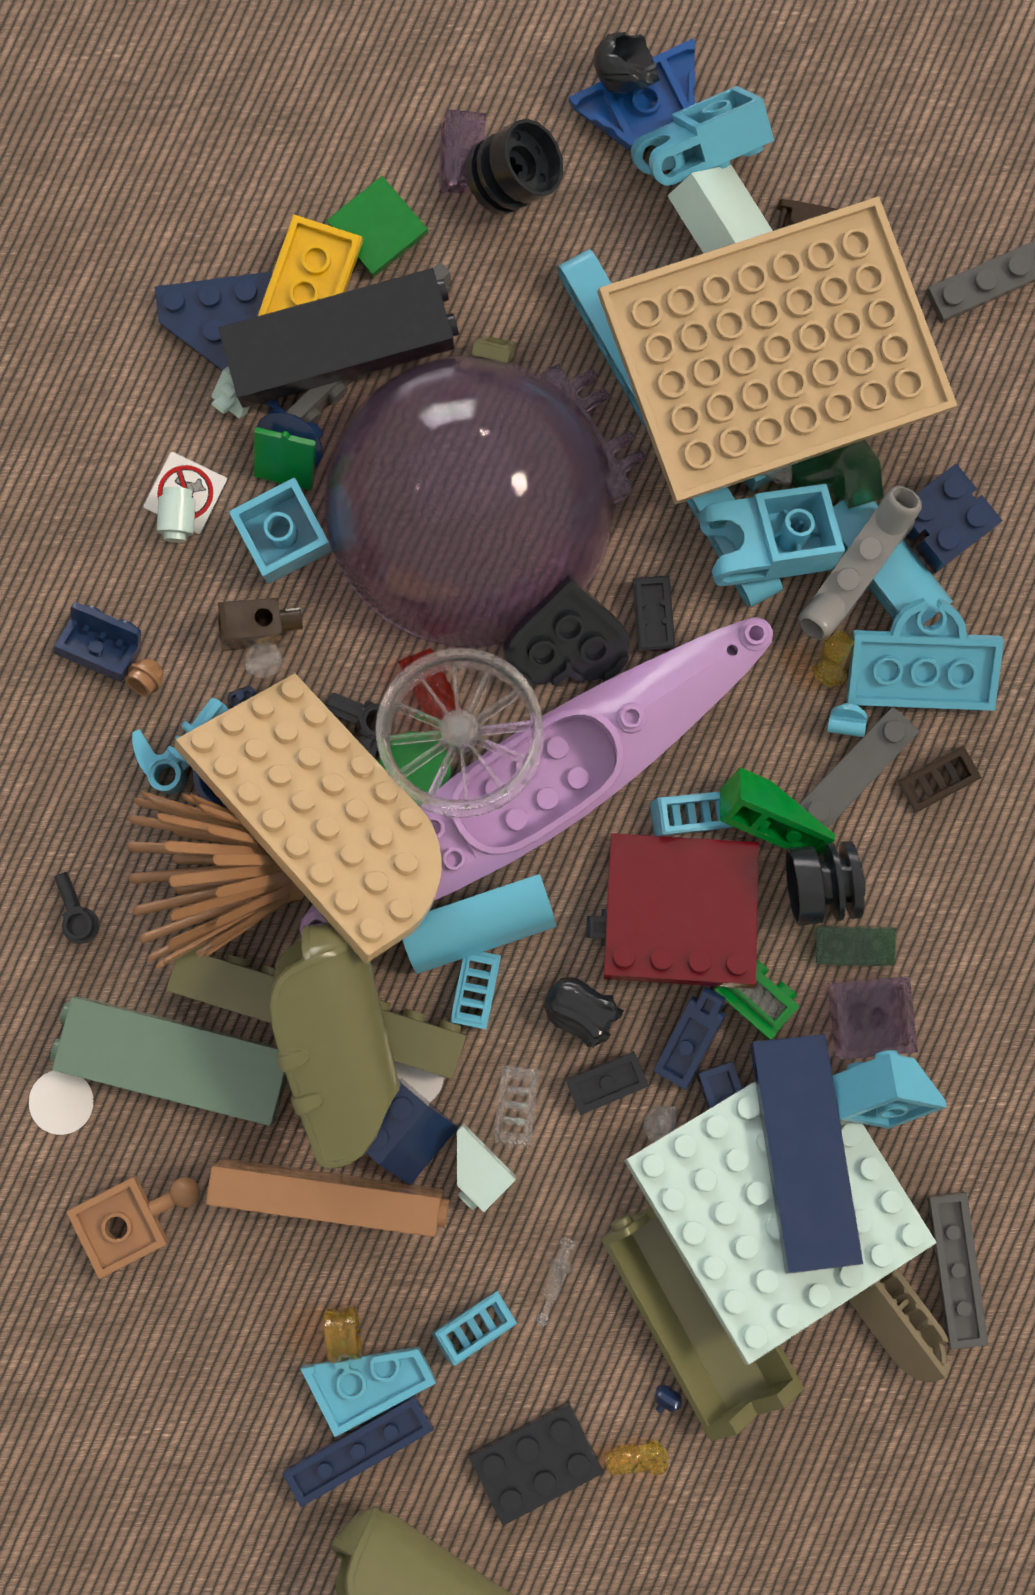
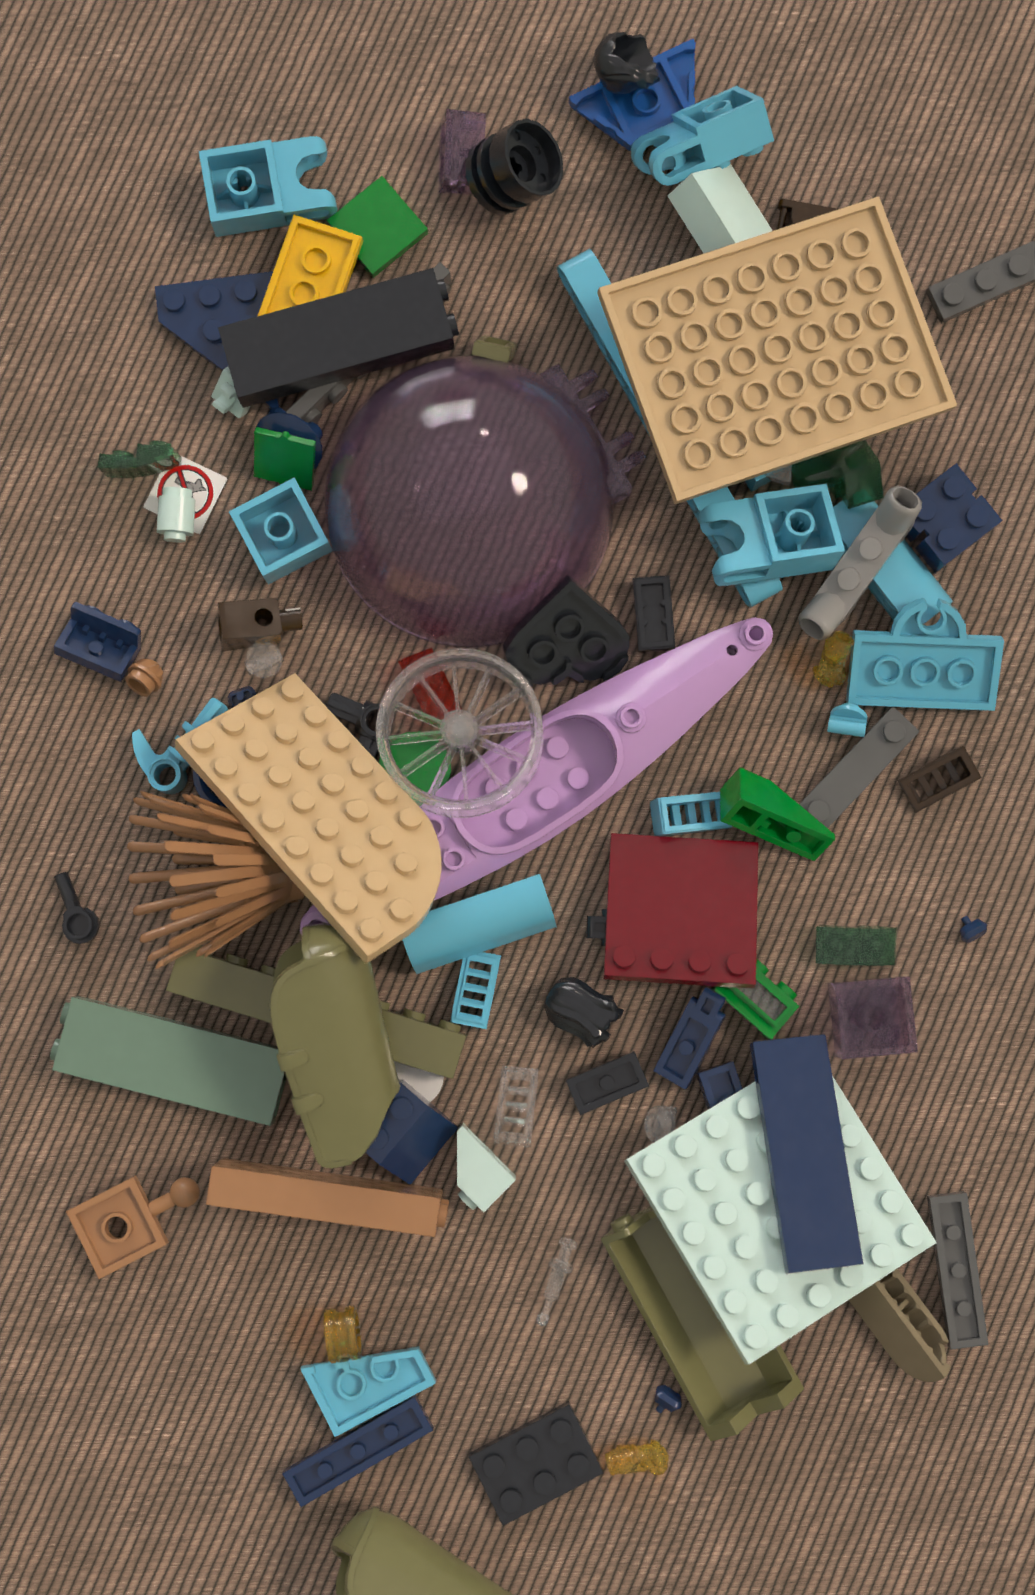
(60, 1102): white sticker -> none
(149, 460): none -> clear green slope
(273, 184): none -> medium azure brick
(446, 1346): medium azure slope -> none
(831, 882): black wheel -> none
(885, 1091): medium azure slope -> none
(972, 930): none -> dark blue rock

